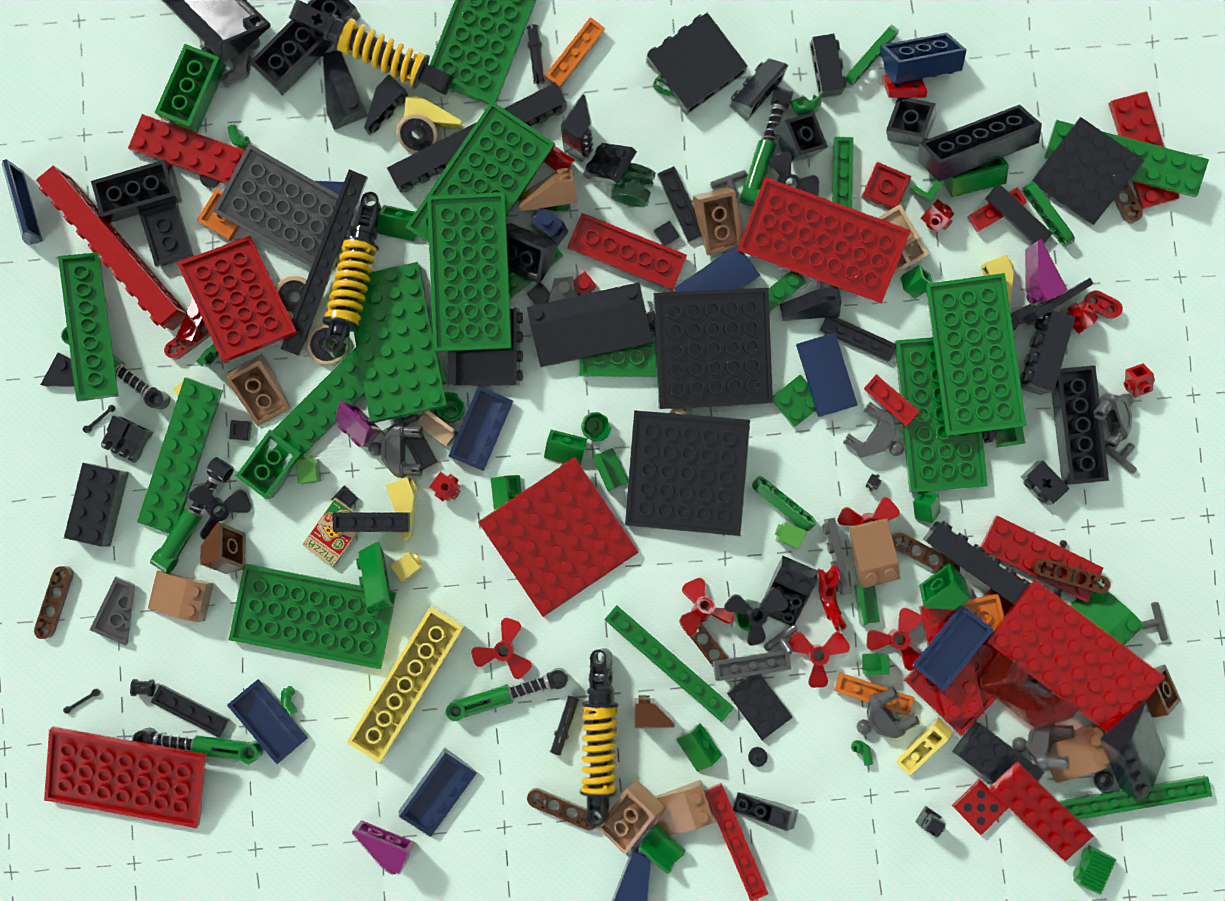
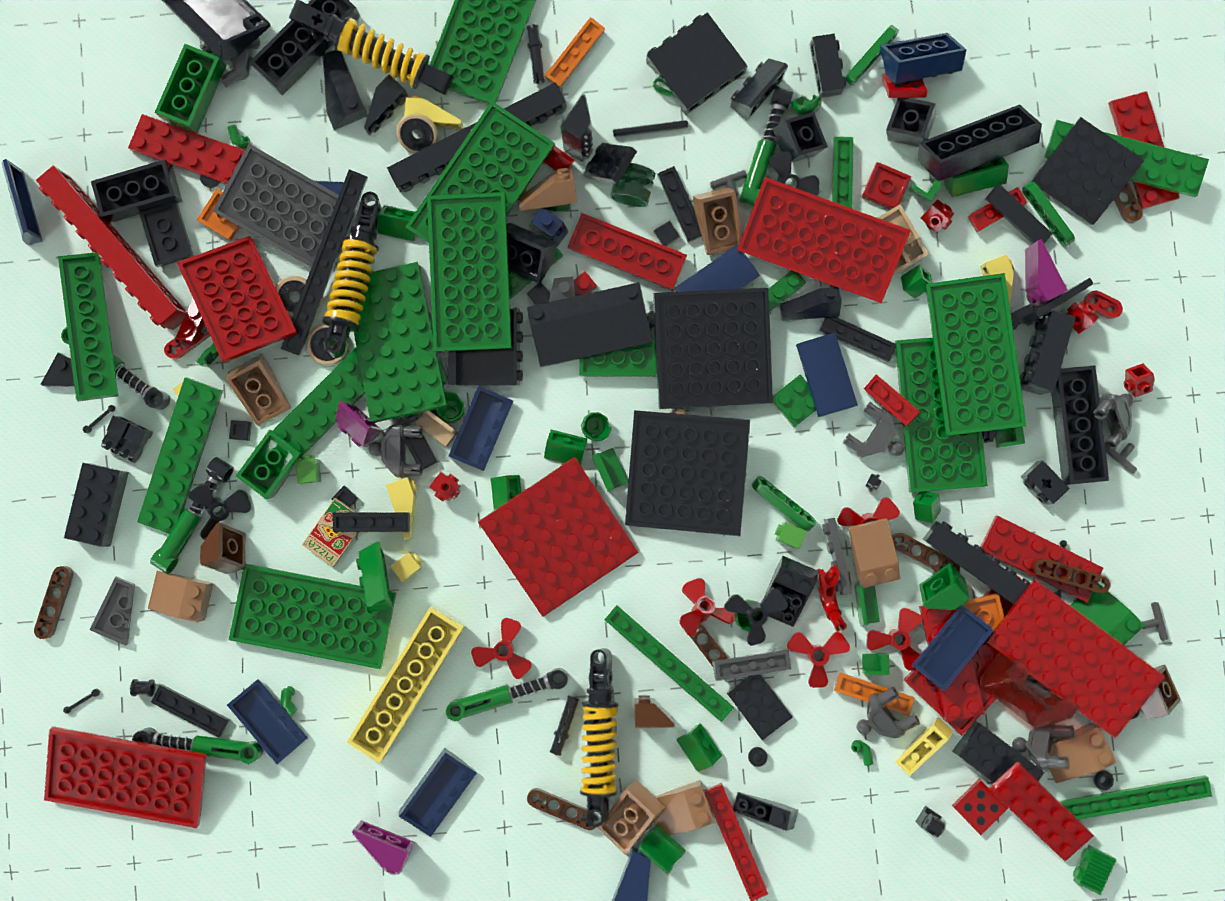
(650, 128): none -> black bar
(781, 638): dark grey piece -> none
(1134, 752): black slope -> none

